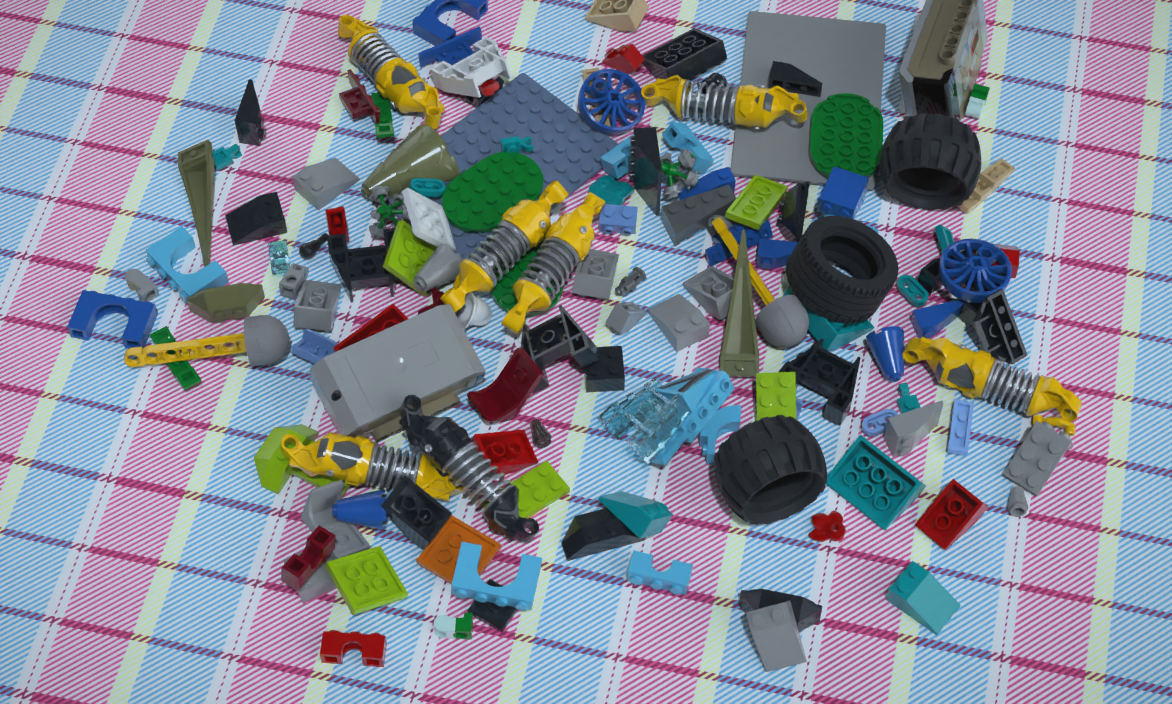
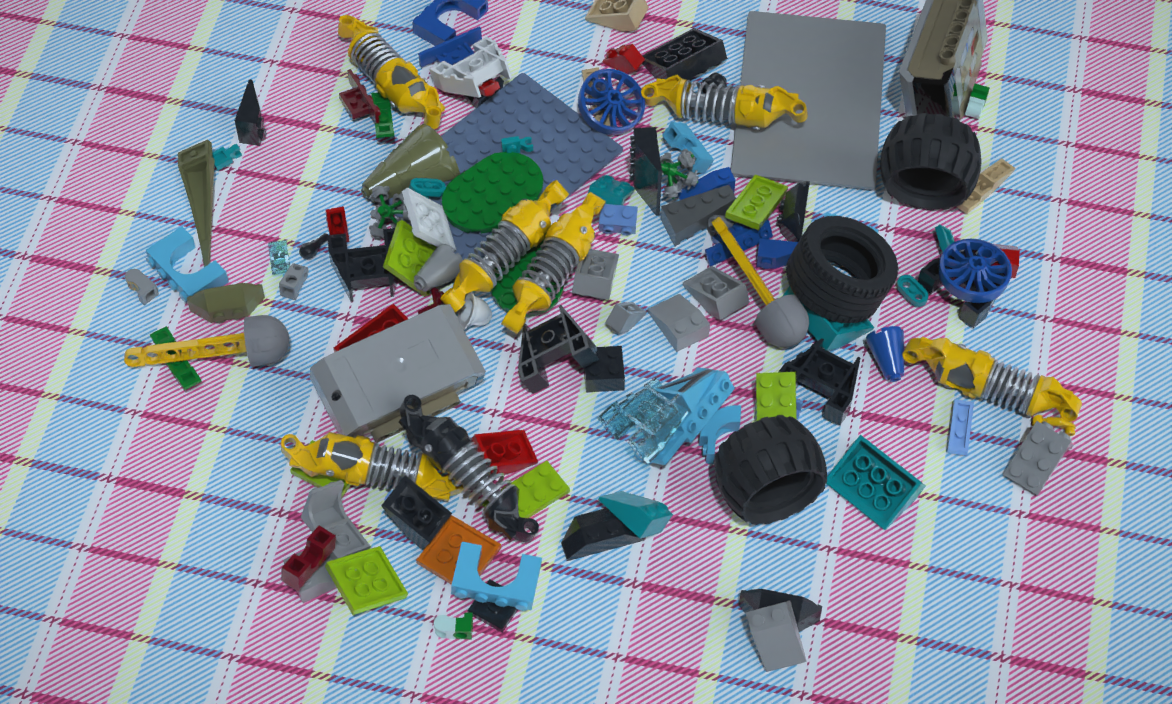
(95, 305): blue arch -> none
(256, 219): black slope -> none
(270, 462): lime wedge -> none
(313, 346): medium blue bracket -> none
(316, 305): light grey slope -> none
(324, 182): light grey slope -> none
(337, 644): red arch -> none
(362, 509): blue cone -> none
(509, 390): dark red bracket -> none
(540, 434): clear smoke cone -> none
(616, 160): medium azure arch -> none
(629, 282): dark grey piece -> none
(674, 579): medium azure arch -> none
(740, 342): olive plate -> none
(793, 80): black slope -> none
(826, 525): red plate -> none
(843, 193): blue slope -> none
(846, 135): green plate -> none
(877, 421): light blue plate -> none
(906, 402): teal plate -> none
(910, 428): light grey slope -> none
(923, 598): teal slope -> none
(933, 319): blue slope -> none
(951, 514): red slope -> none
(998, 329): black wedge -> none
(1018, 503): light grey cone -> none

